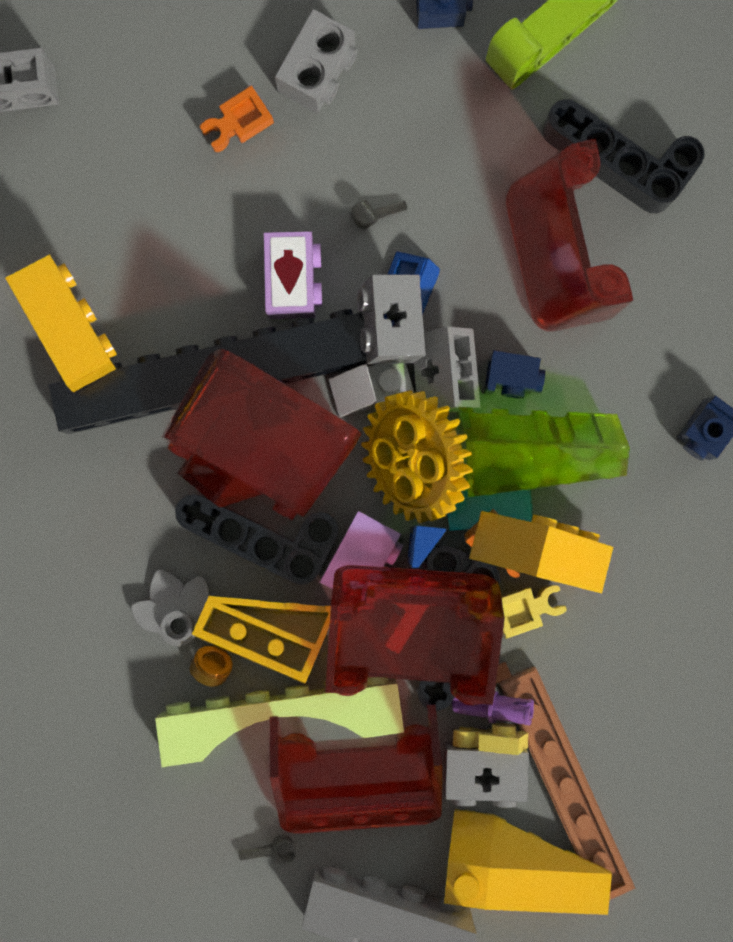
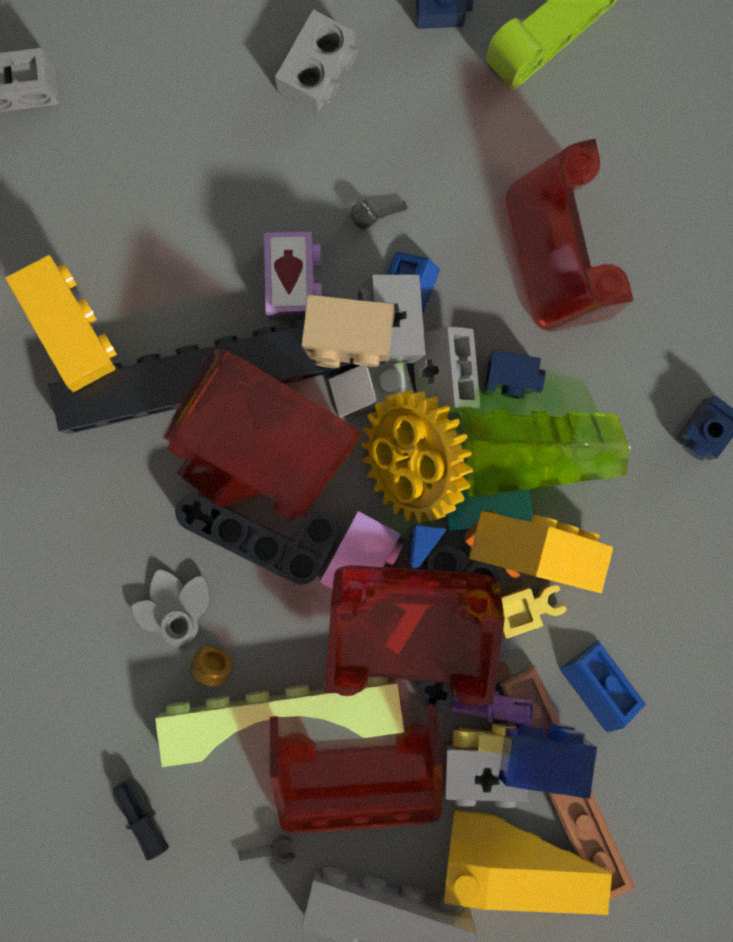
(140, 819): none -> black axle
(243, 116): orange plate -> none
(267, 633): yellow wedge -> none
(347, 329): none -> tan brick
(548, 759): none -> clear blue brick
(603, 687): none -> blue slope
(618, 149): black beam -> none

